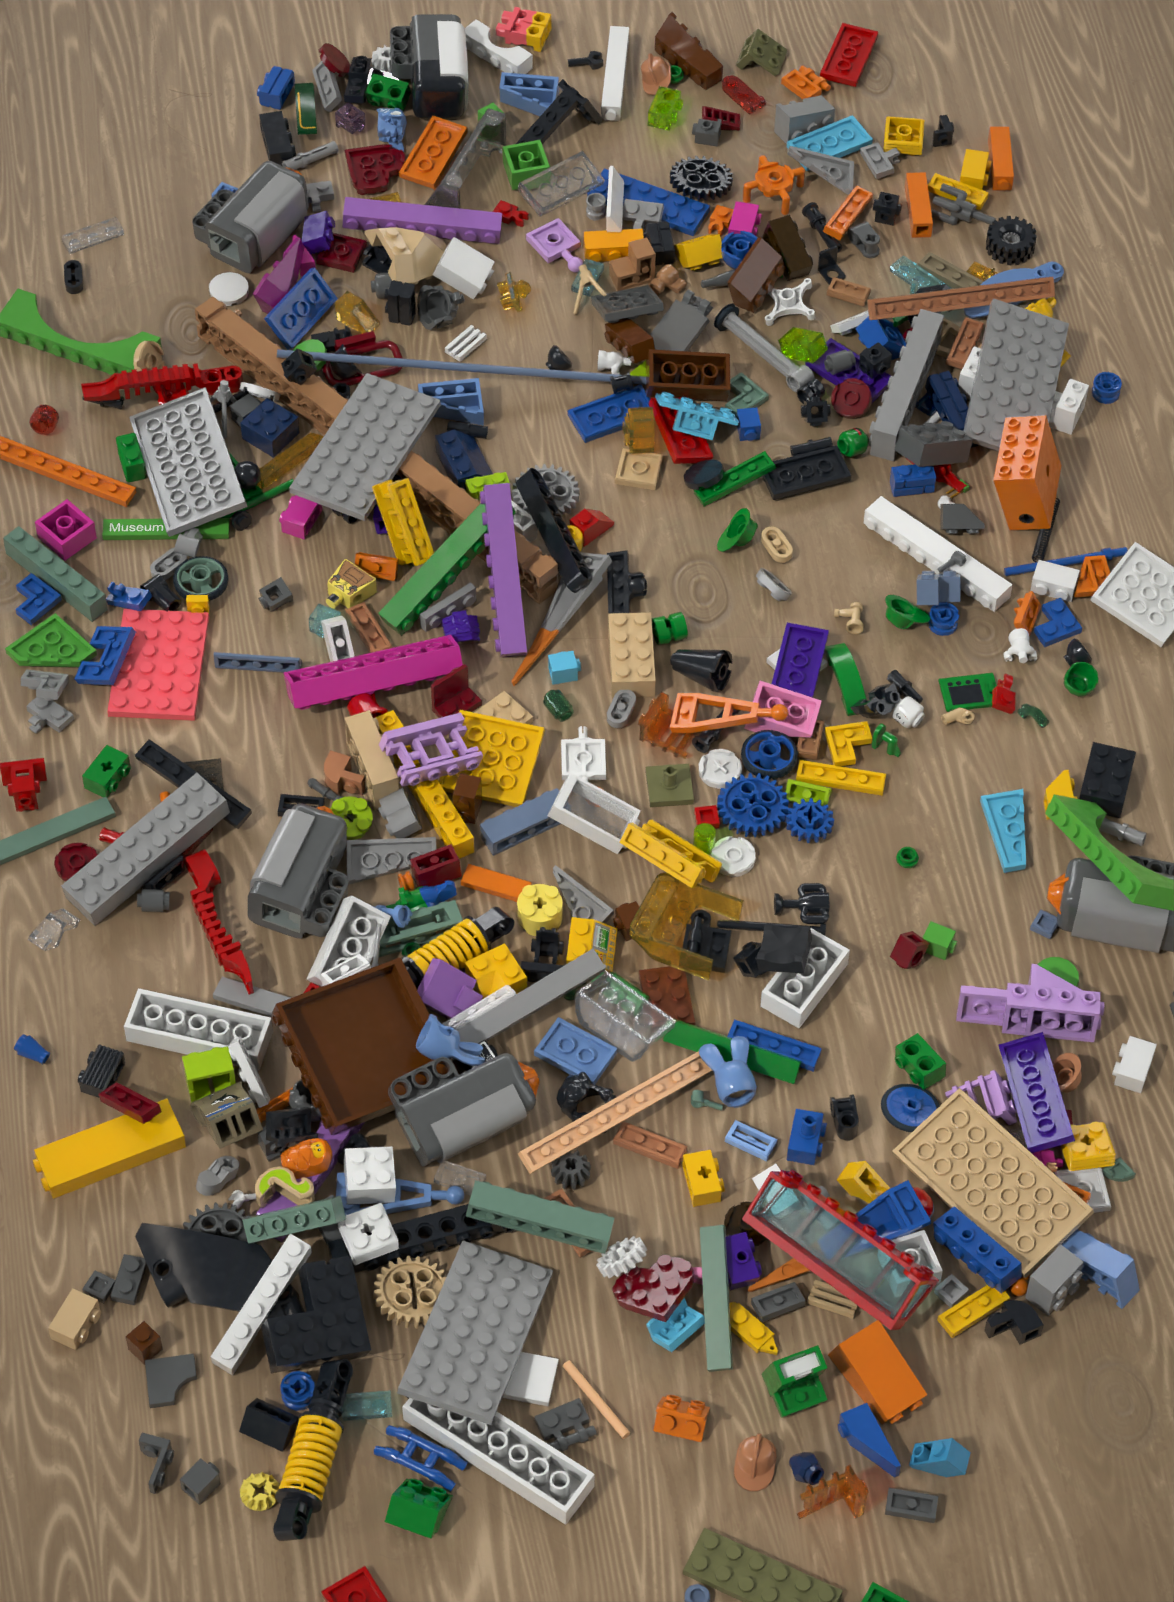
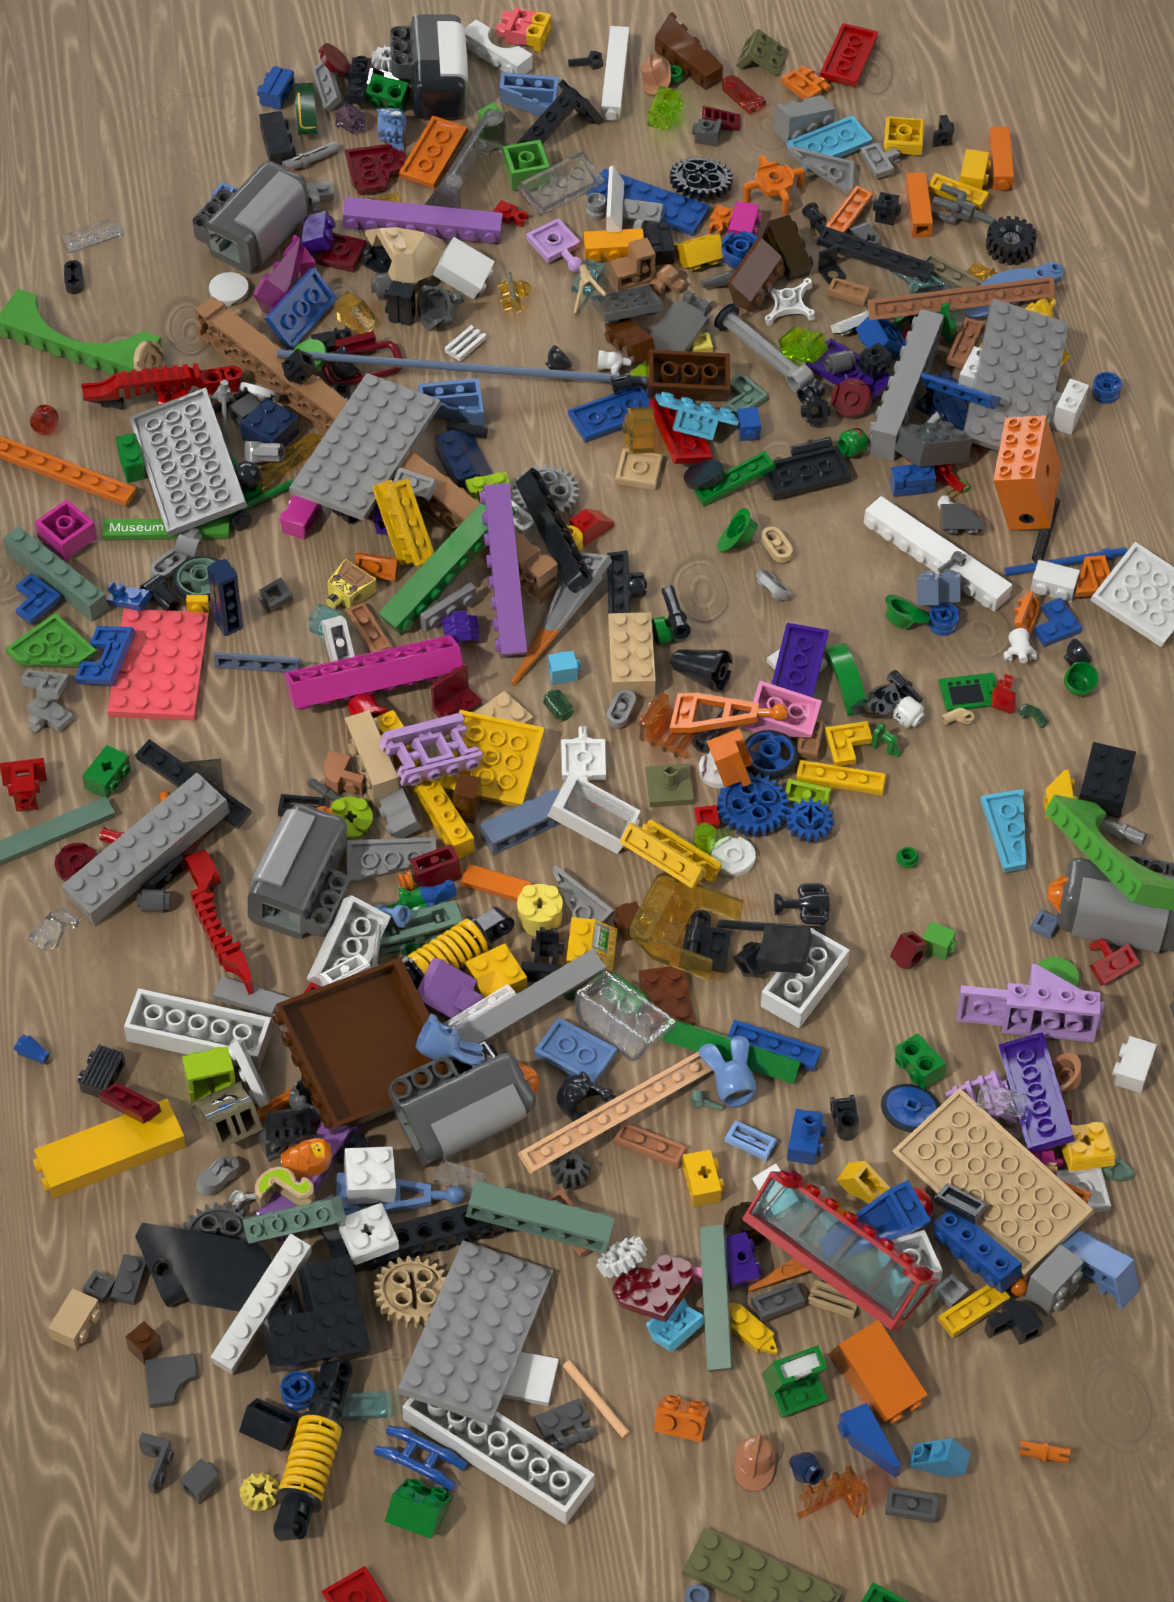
(225, 597): none -> dark blue brick
(259, 452): none -> light grey piece
(421, 485): none -> light grey plate
(676, 617): none -> black pin
(703, 343): none -> light yellow tile
(731, 757): none -> orange plate
(855, 625): tan piece -> none
(876, 254): none -> black plate
(949, 324): none -> green tile
(960, 391): none -> blue slope
(960, 1203): none -> black tile
(1001, 1100): none -> clear plate
(1045, 1451): none -> orange pin
(1113, 963): none -> red plate

